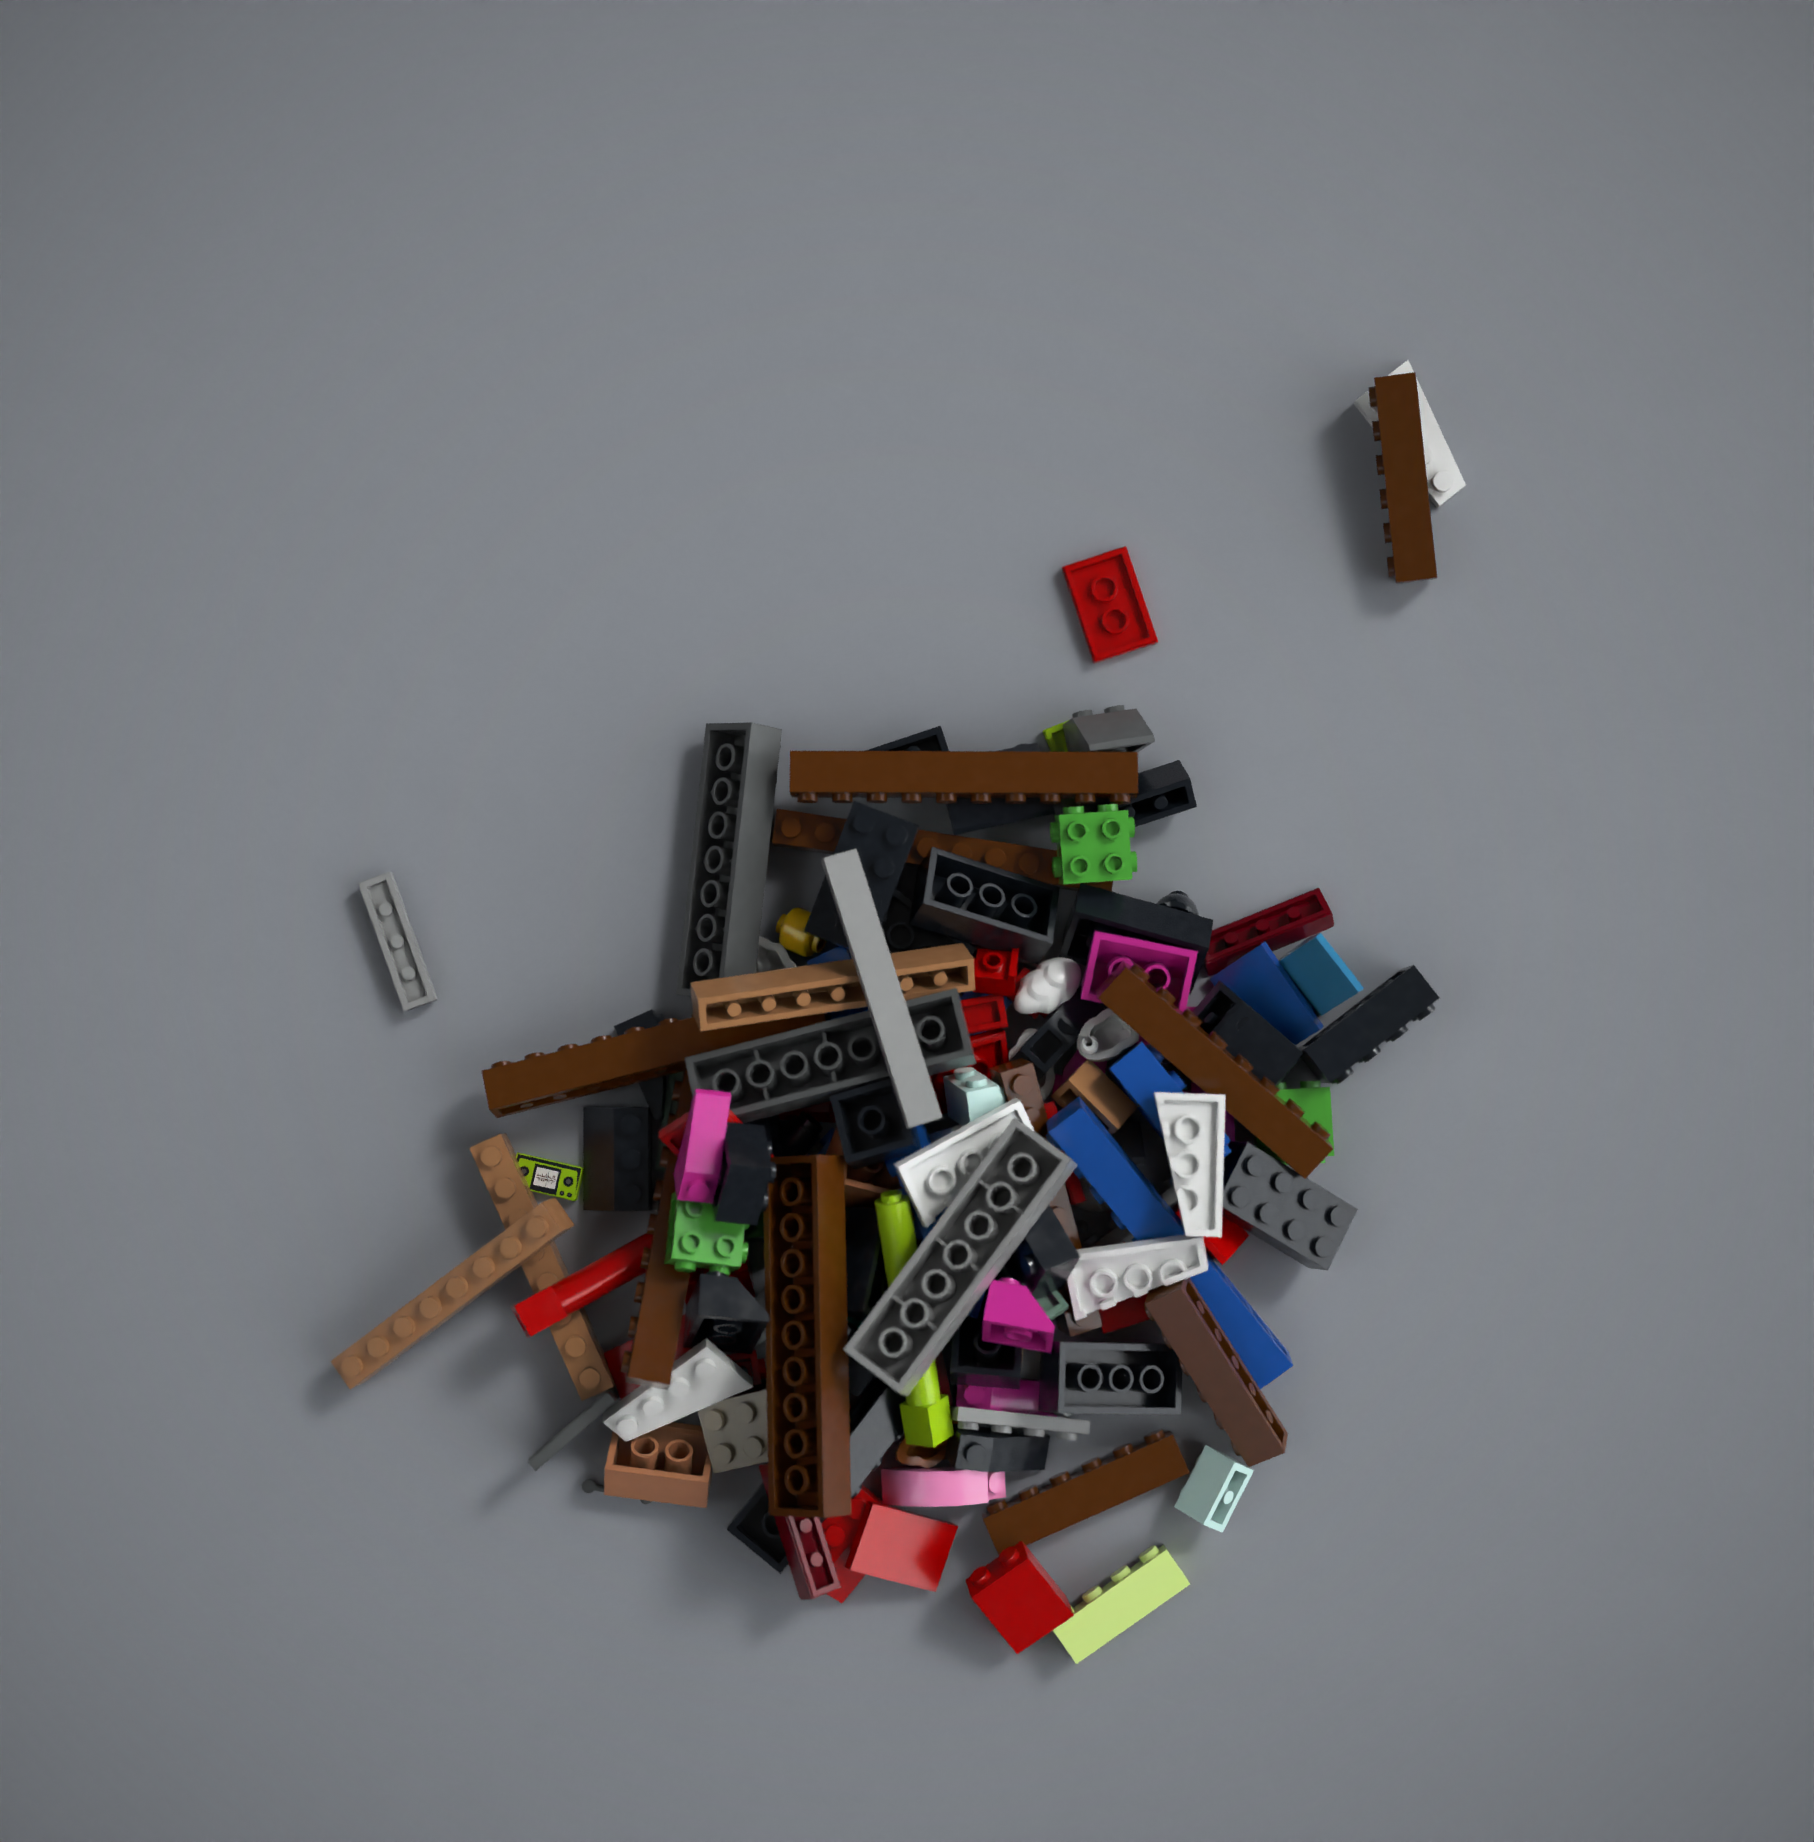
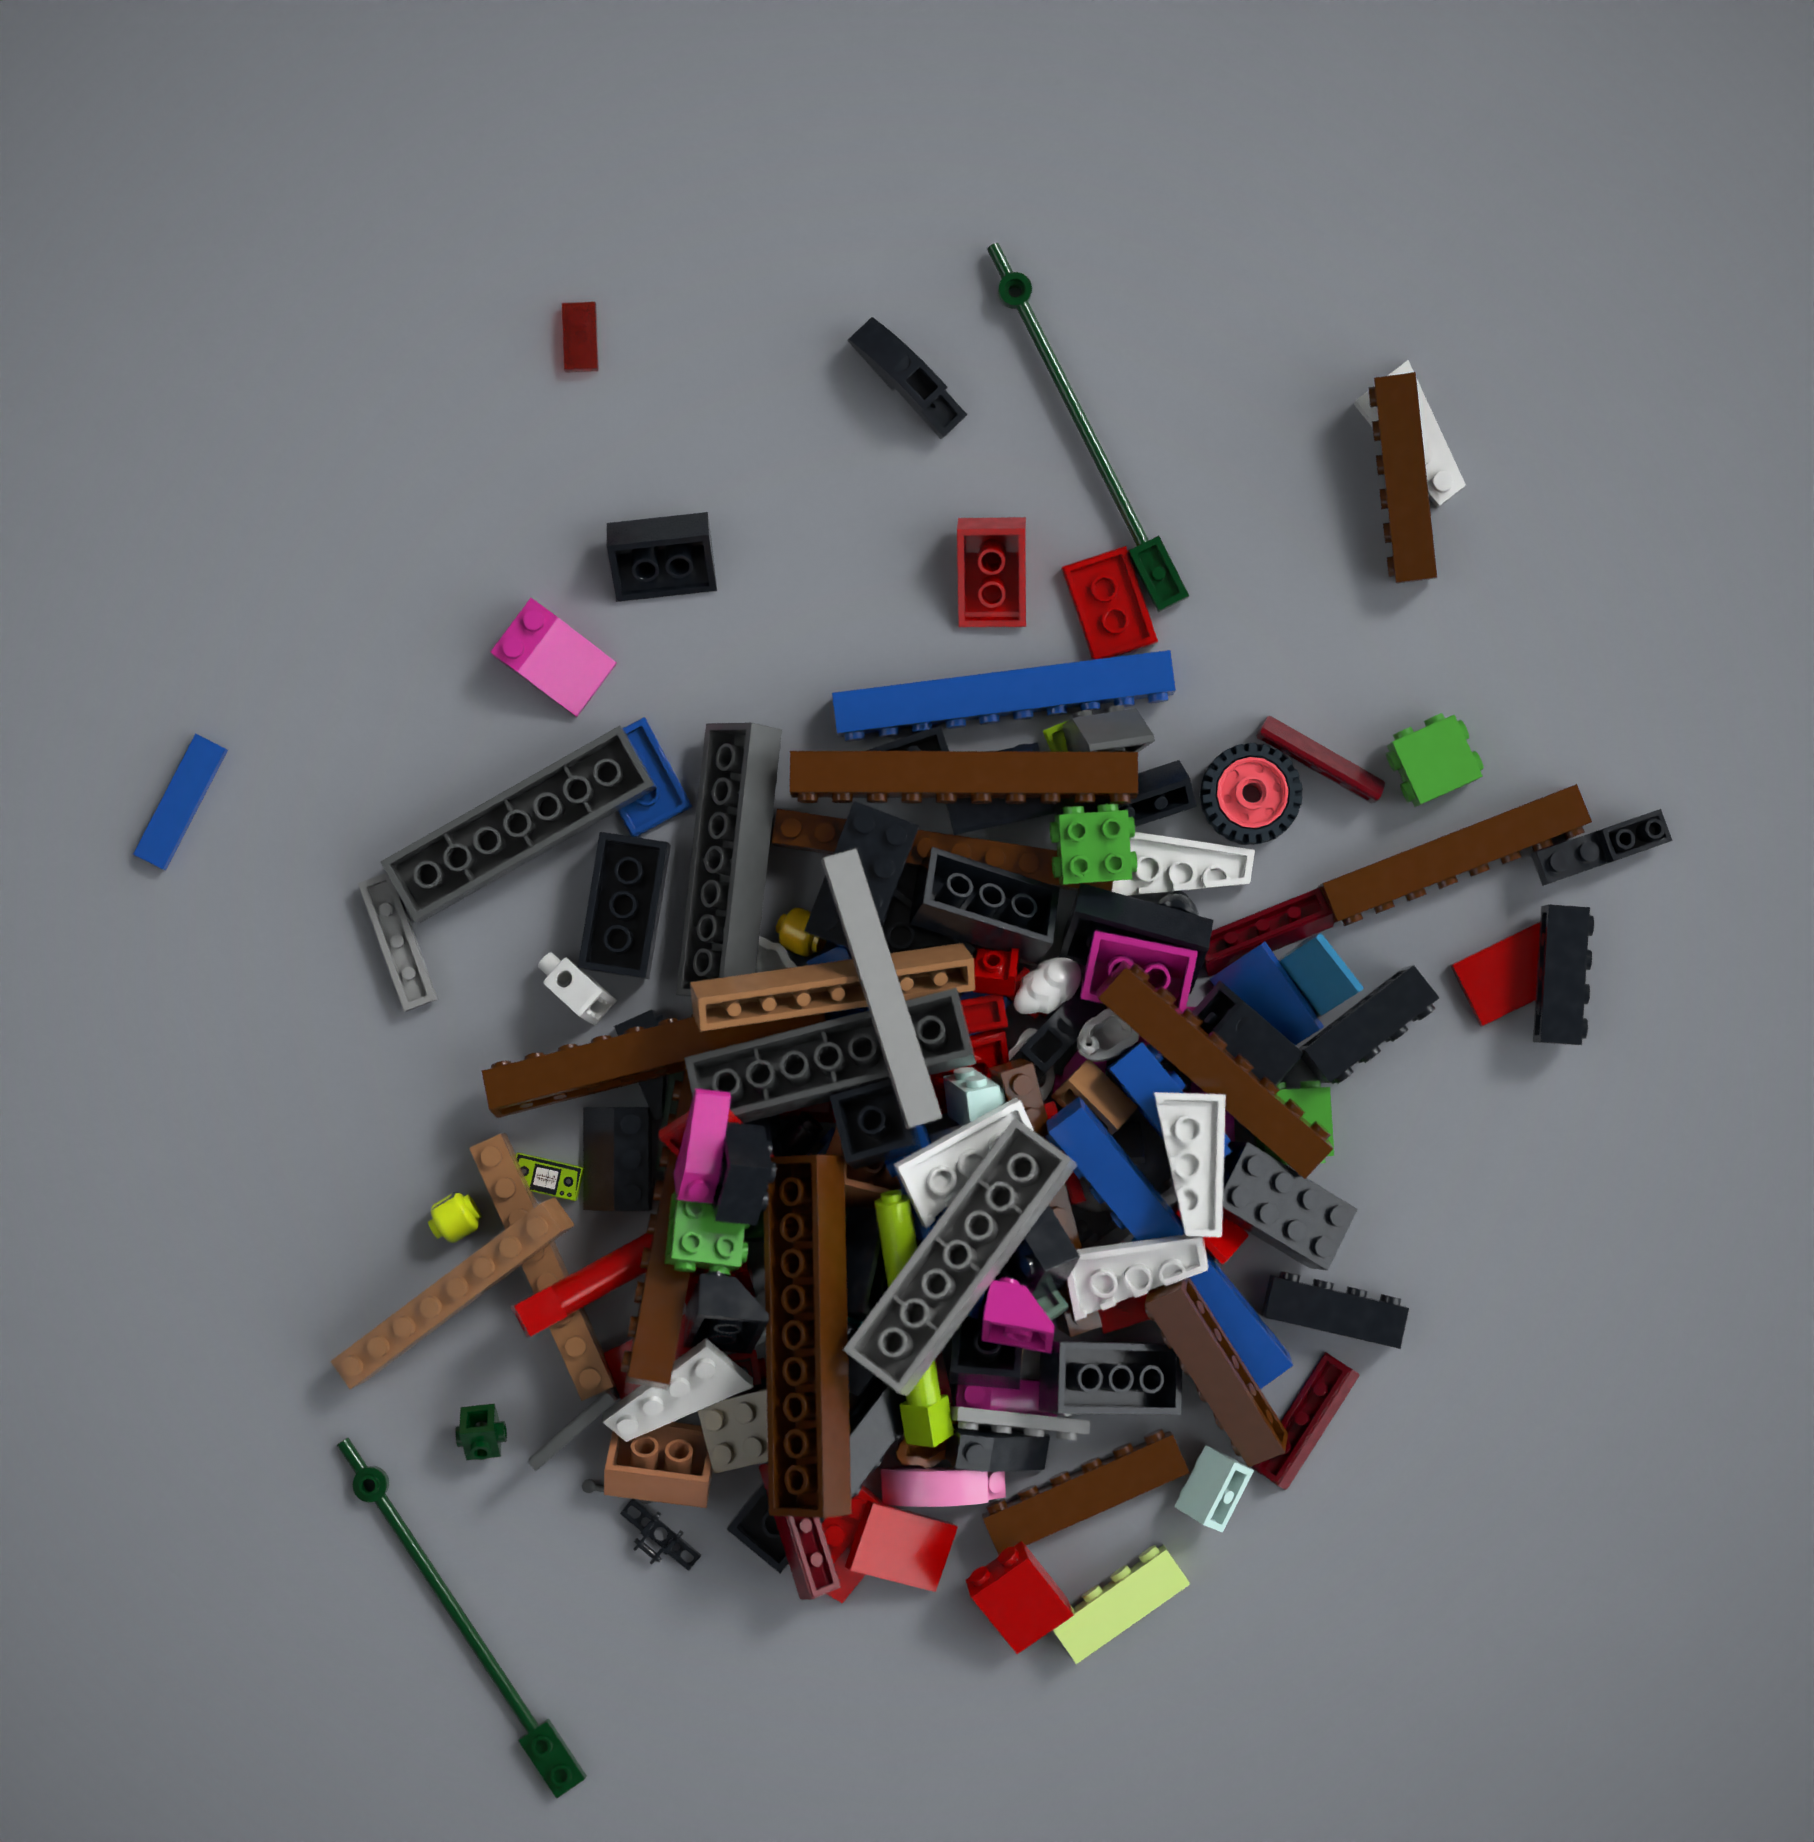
(180, 802): none -> blue tile
(454, 1217): none -> neon yellow head
(480, 1432): none -> dark green brick
(518, 824): none -> dark grey brick
(542, 1740): none -> dark green bar
(553, 657): none -> dark pink slope
(580, 337): none -> clear red plate
(583, 994): none -> white torso
(624, 905): none -> black brick
(661, 556): none -> black slope
(665, 1547): none -> black piece
(667, 799): none -> blue tile
(908, 375): none -> black slope
(991, 572): none -> red slope
(1003, 694): none -> blue brick
(1149, 555): none -> dark green bar
(1183, 865): none -> white wing
(1270, 774): none -> wheel
(1309, 1418): none -> dark red slope
(1321, 759): none -> dark red slope
(1335, 1311): none -> black brick
(1433, 759): none -> bright green brick
(1456, 853): none -> reddish brown brick
(1501, 975): none -> red tile
(1562, 975): none -> black brick
(1601, 847): none -> black slope

